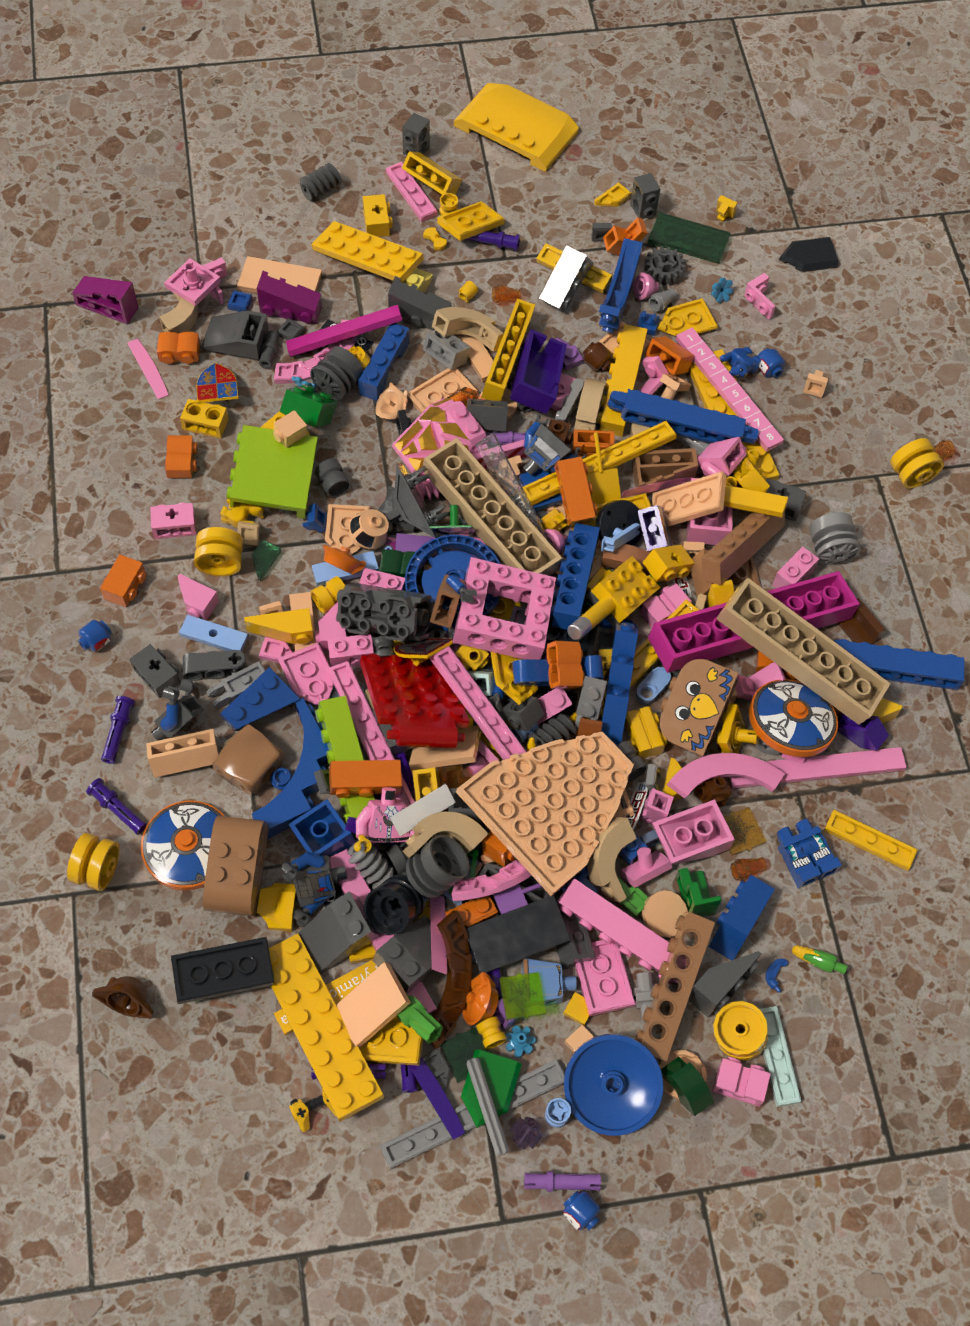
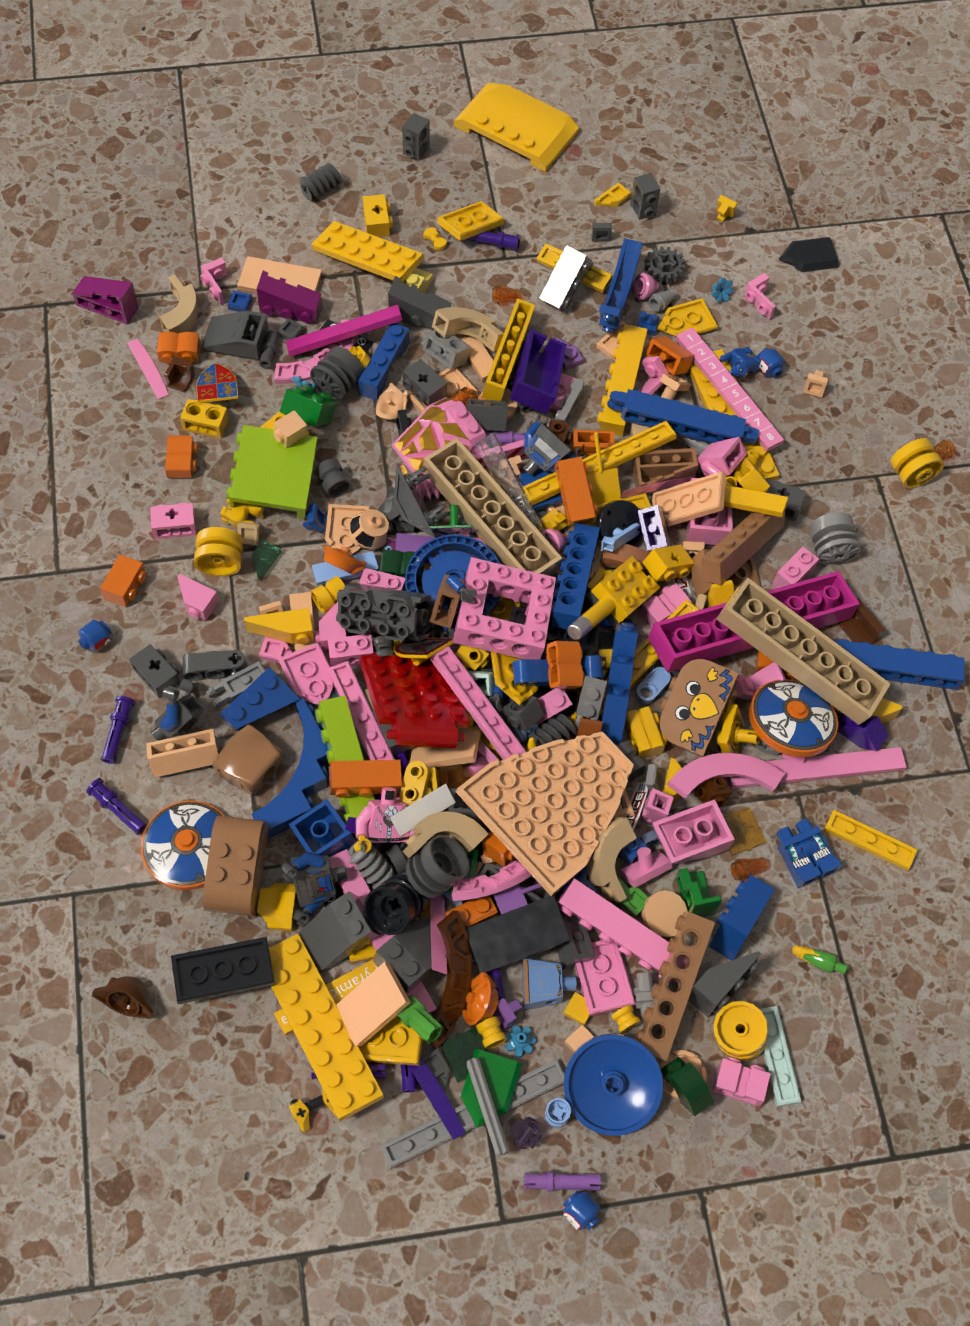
(93, 861): yellow wheel -> none
(179, 374): none -> reddish brown panel
(192, 276): bright pink plate -> none
(203, 630): light blue tile -> none
(280, 778): blue plate -> none
(322, 780): dark grey tile -> none
(411, 192): bright pink tile -> none
(414, 783): none -> yellow plate
(424, 383): none -> dark grey brick
(431, 173): yellow brick -> none
(448, 203): yellow wheel -> none
(467, 291): yellow hose -> none
(522, 996): clear neon green piece -> none
(589, 404): tan arch -> none
(597, 356): reddish brown head -> none
(614, 237): orange brick -> none
(625, 1019): none -> yellow wheel
(689, 237): clear green tile -> none
(772, 972): blue piece -> none

